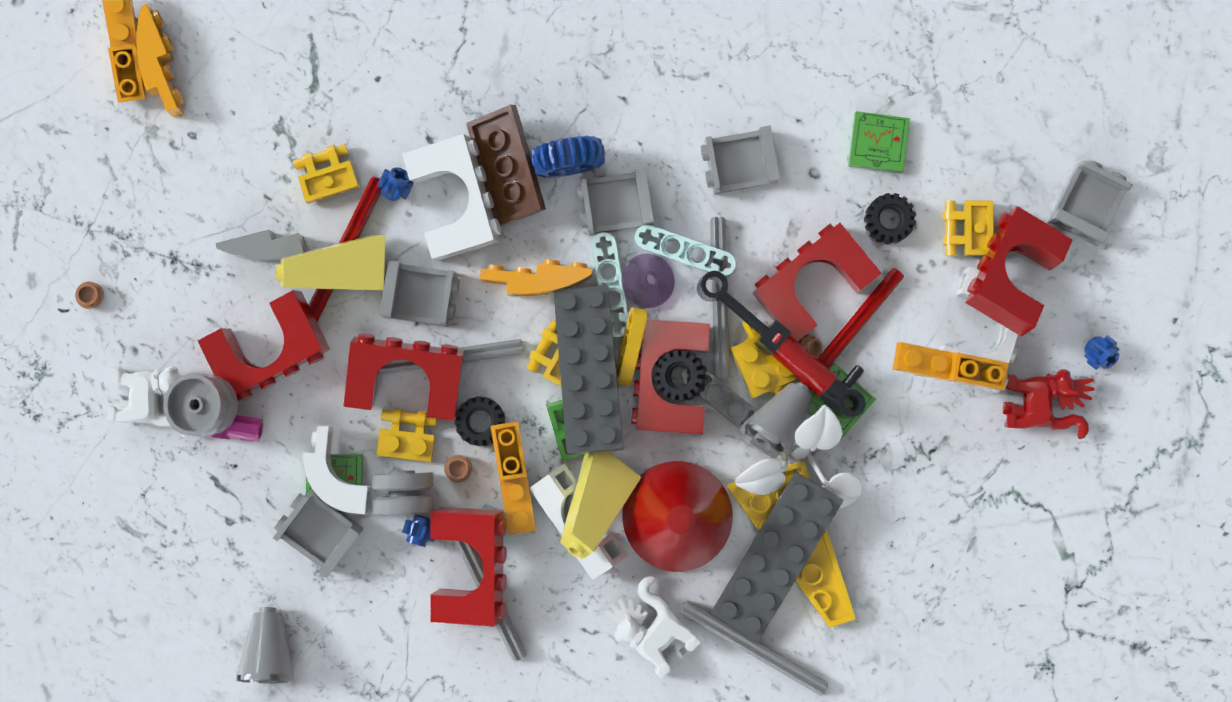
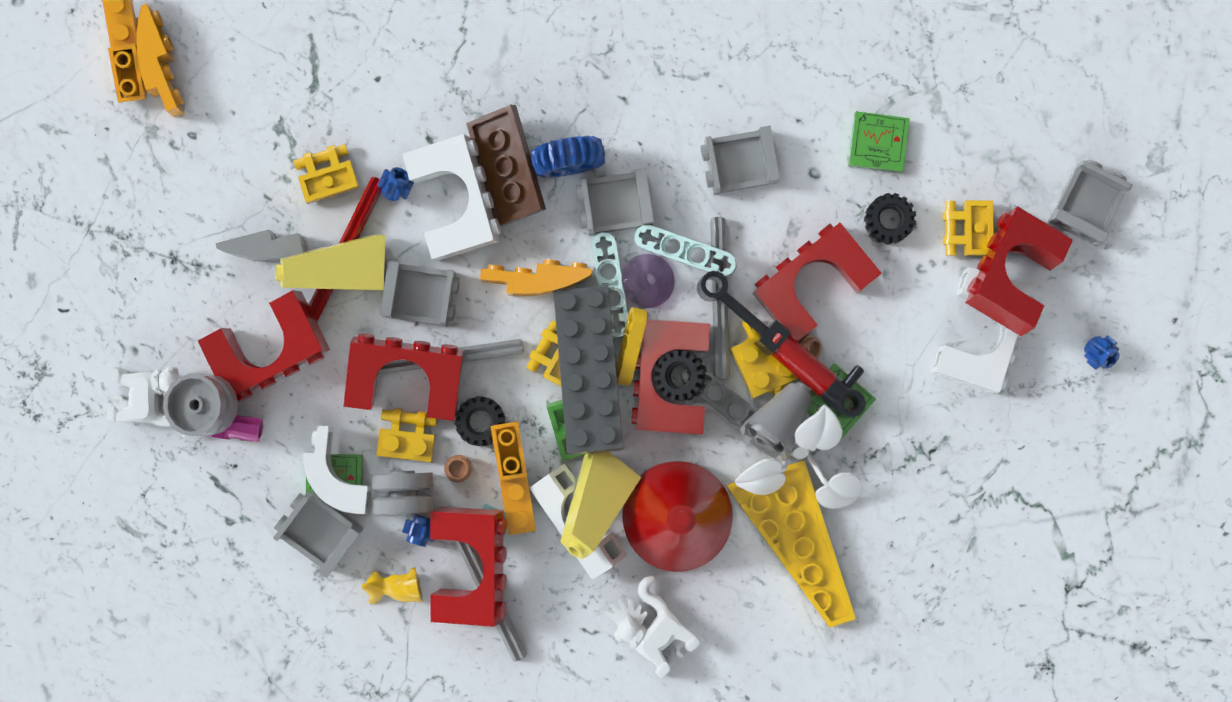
(89, 295): nougat plate -> none
(265, 650): light grey cone -> none
(399, 587): none -> yellow animal
(755, 649): light grey axle -> none
(776, 556): dark grey plate -> none
(860, 318): red axle -> none
(950, 366): light orange slope -> none
(1037, 402): red animal -> none

